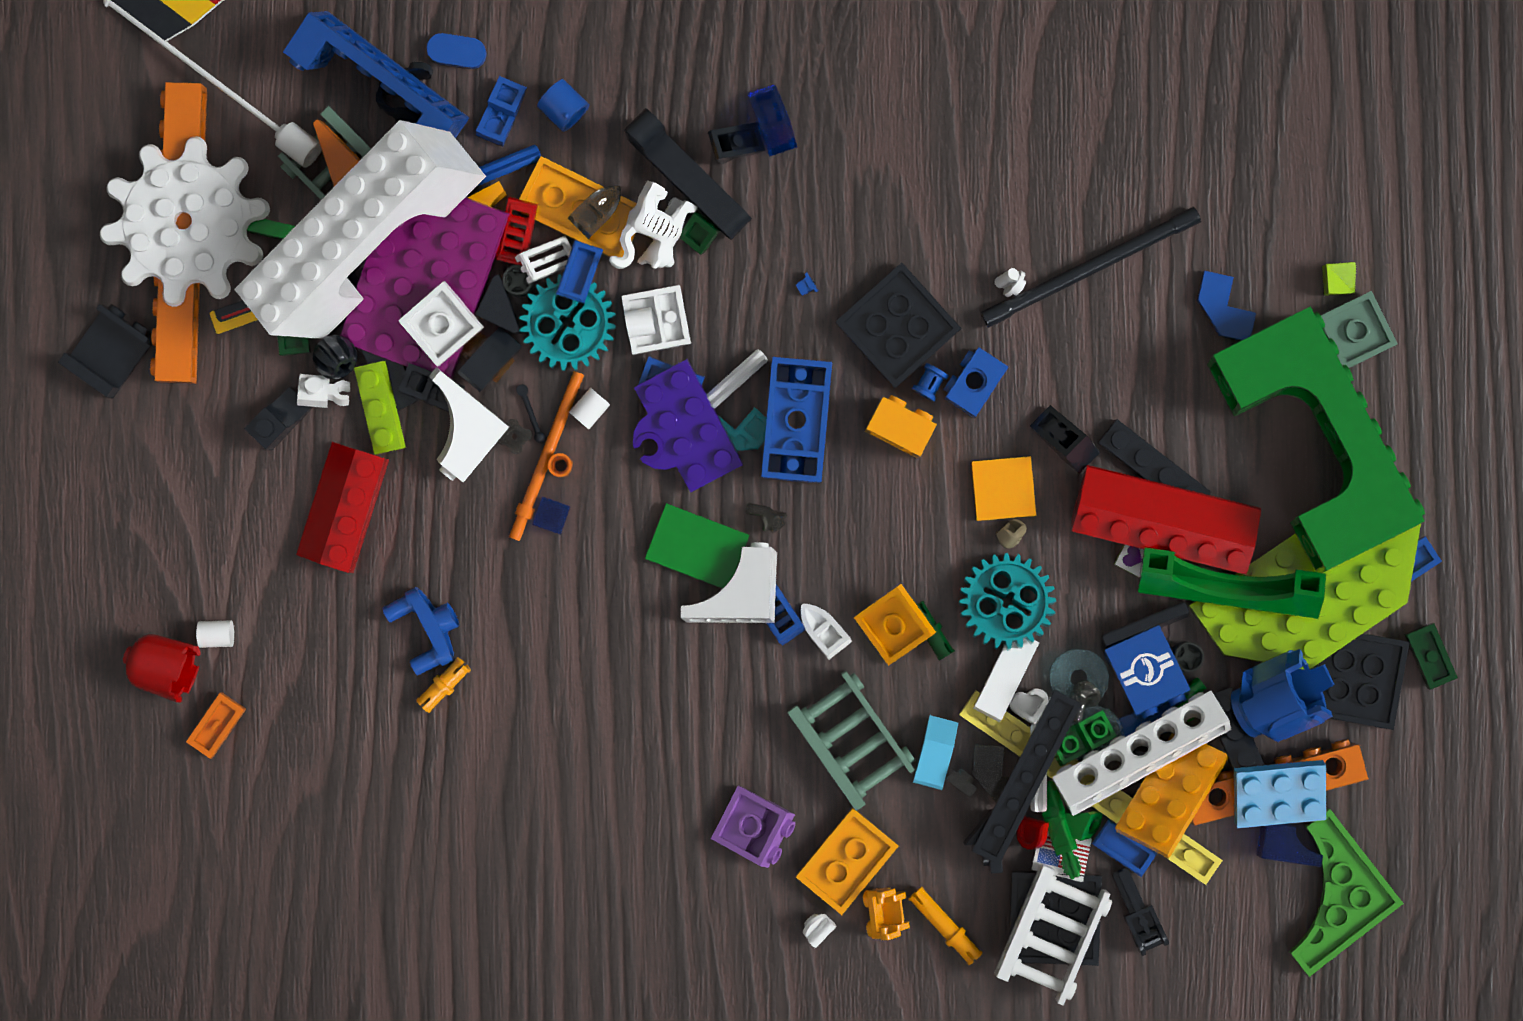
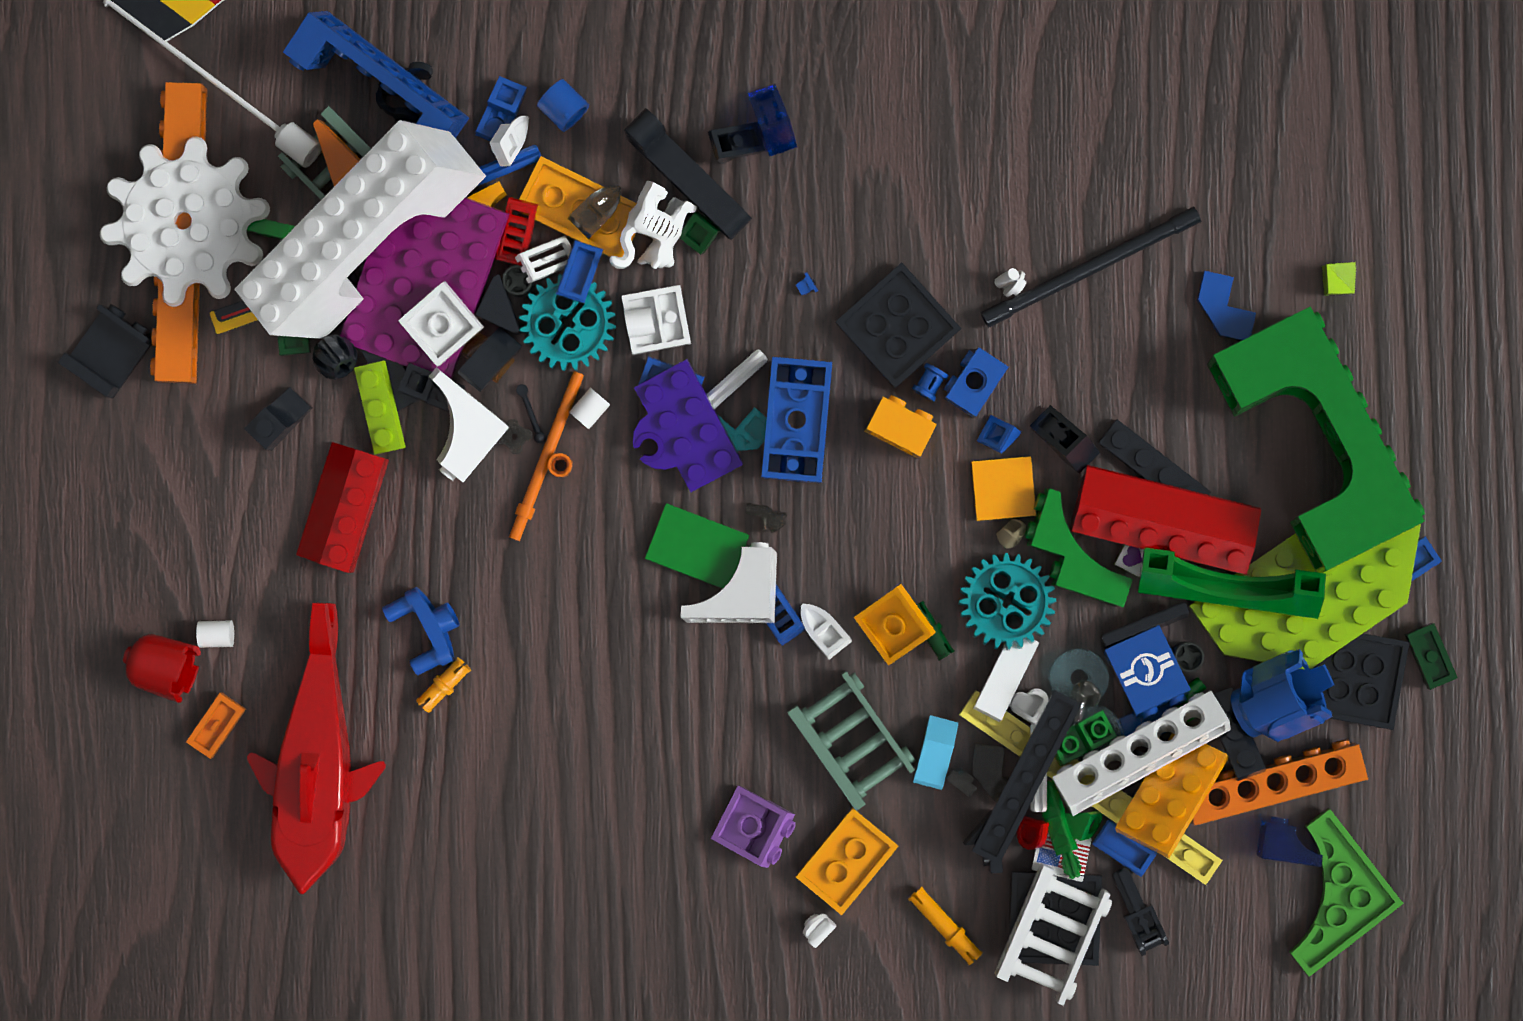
(313, 770): none -> red animal
(317, 390): white plate -> none
(456, 51): blue tile -> none
(509, 140): none -> white plate
(551, 515): clear blue plate -> none
(885, 913): light orange piece -> none
(998, 434): none -> blue slope
(1075, 568): none -> green arch
(1280, 794): dark azure plate -> none
(1358, 330): sand green plate -> none

